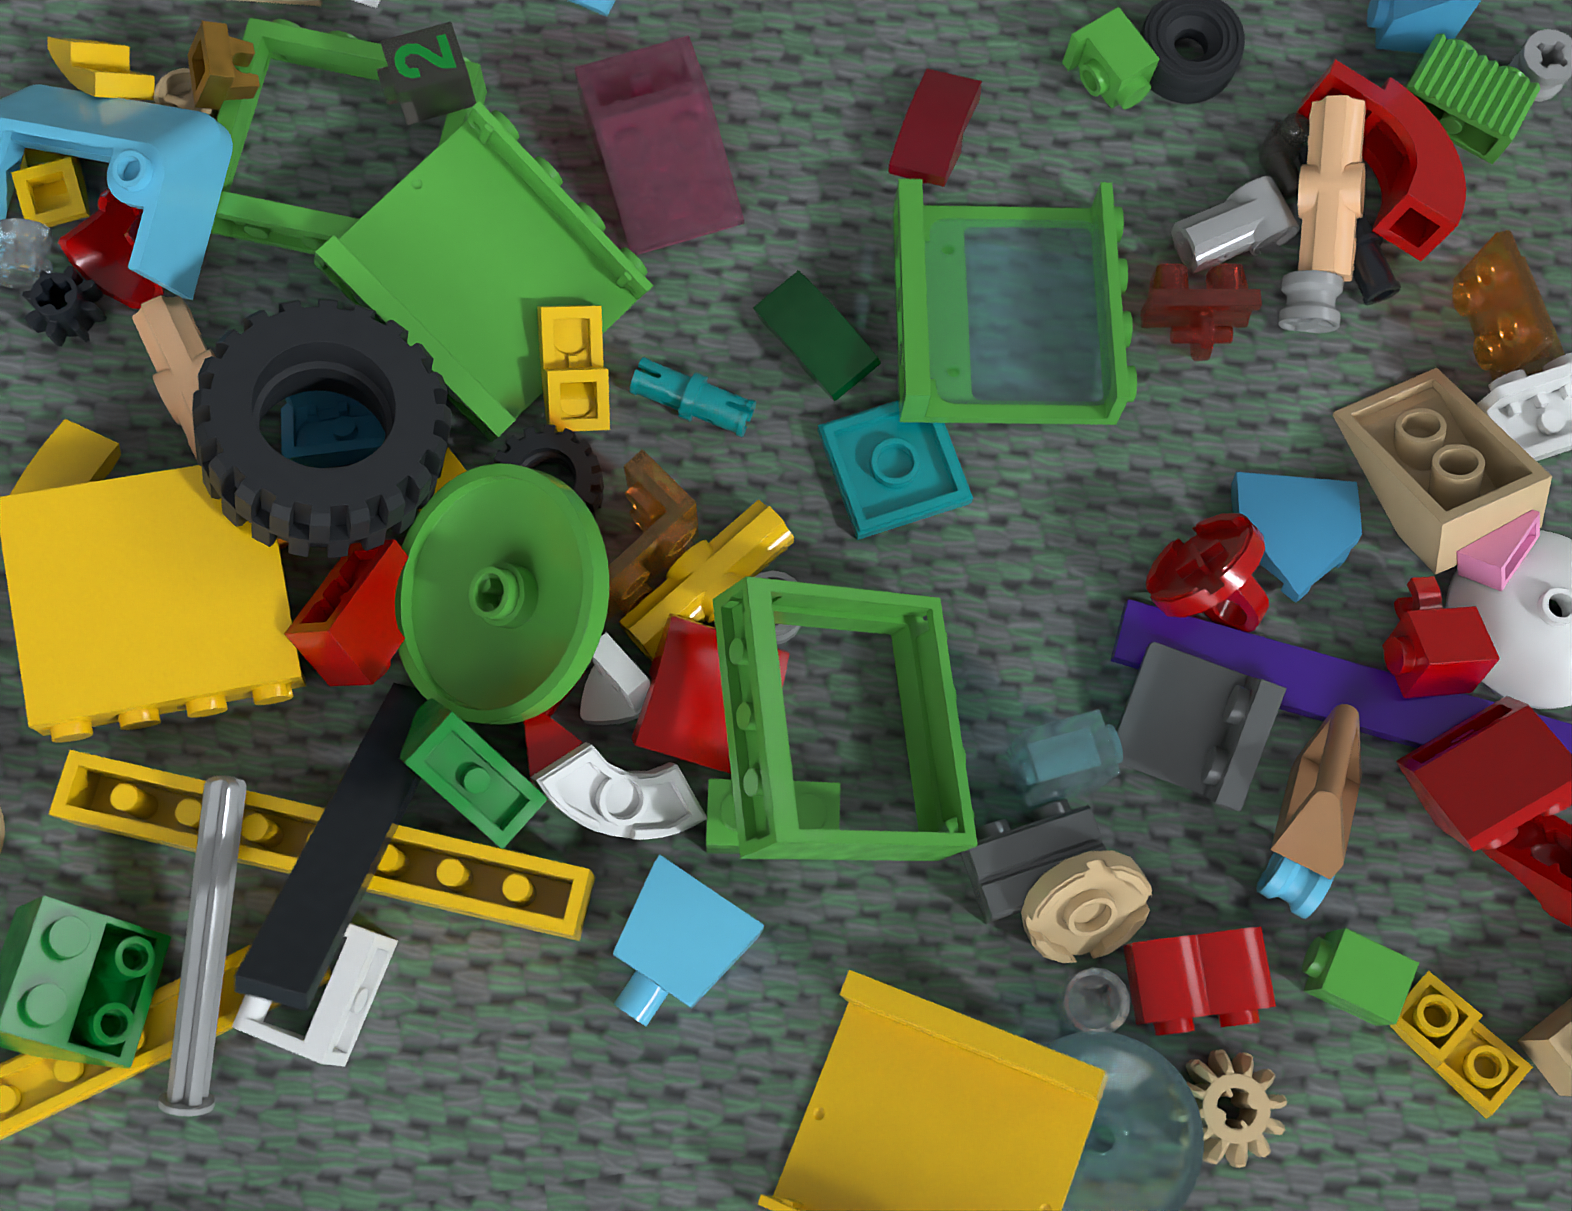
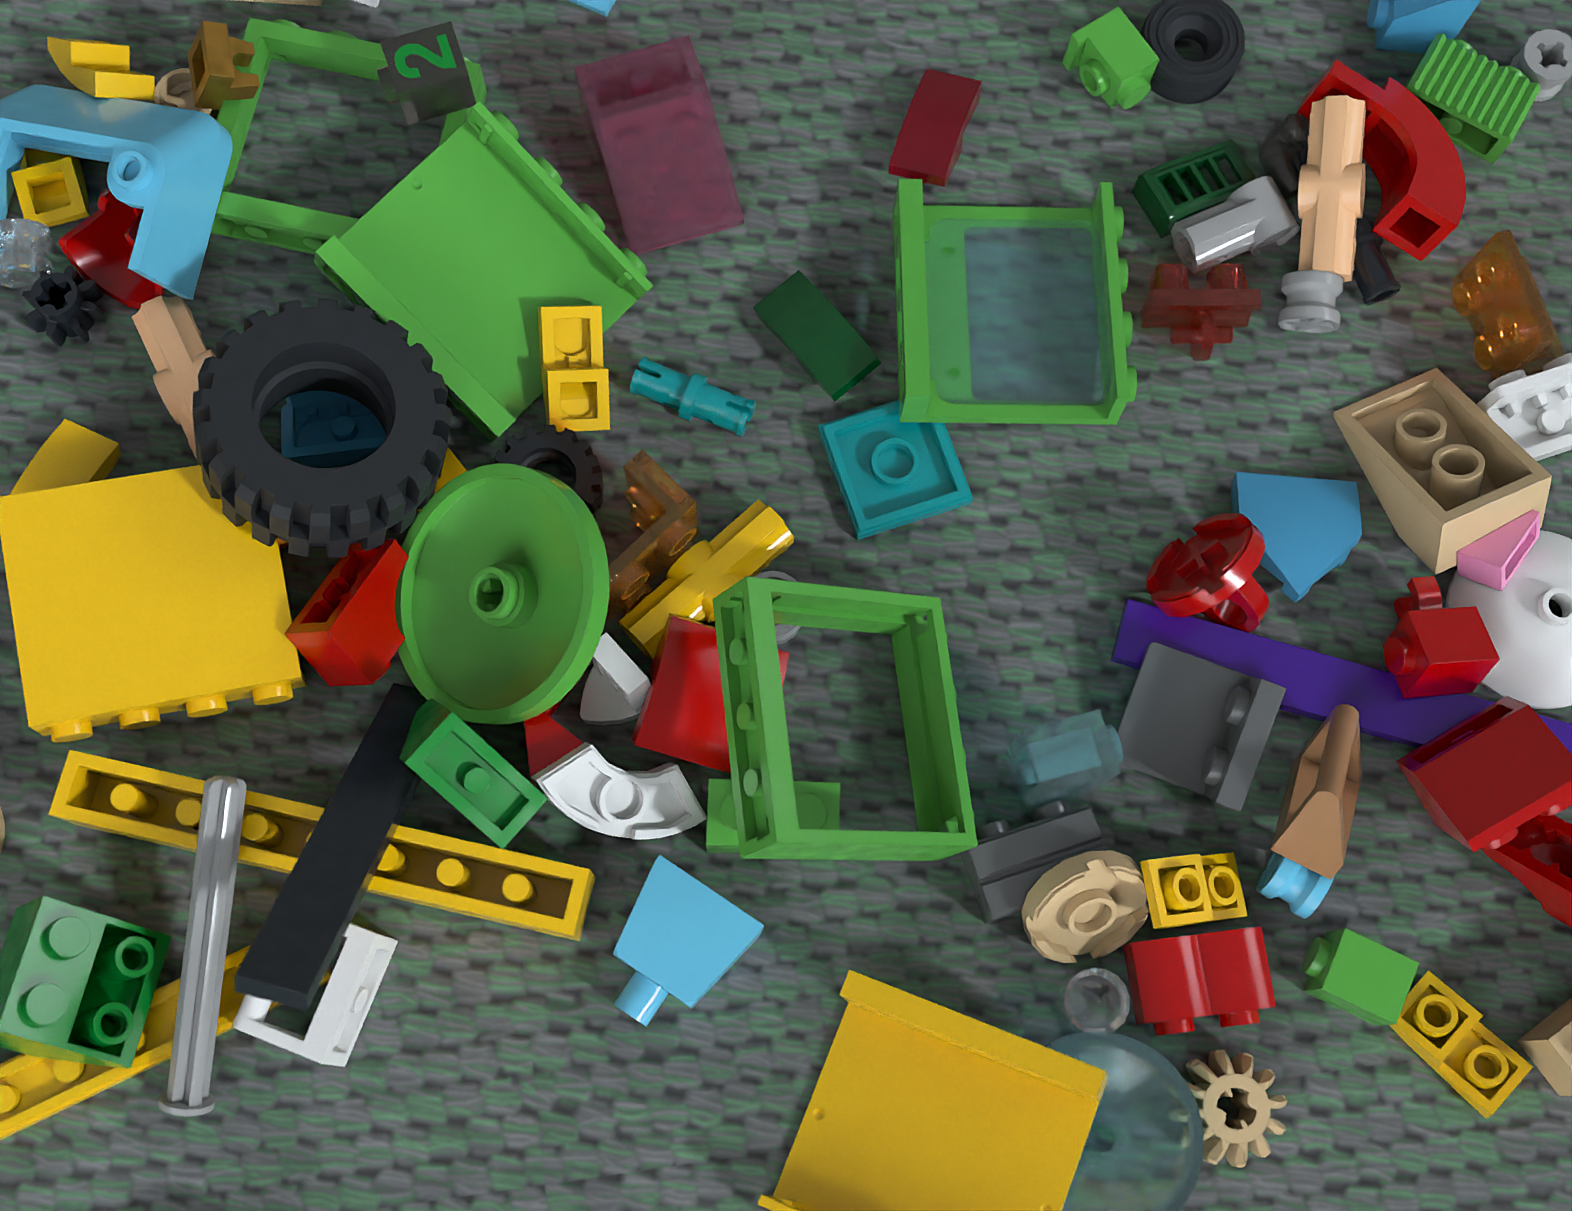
(1159, 205): none -> dark green slope
(1193, 889): none -> yellow slope

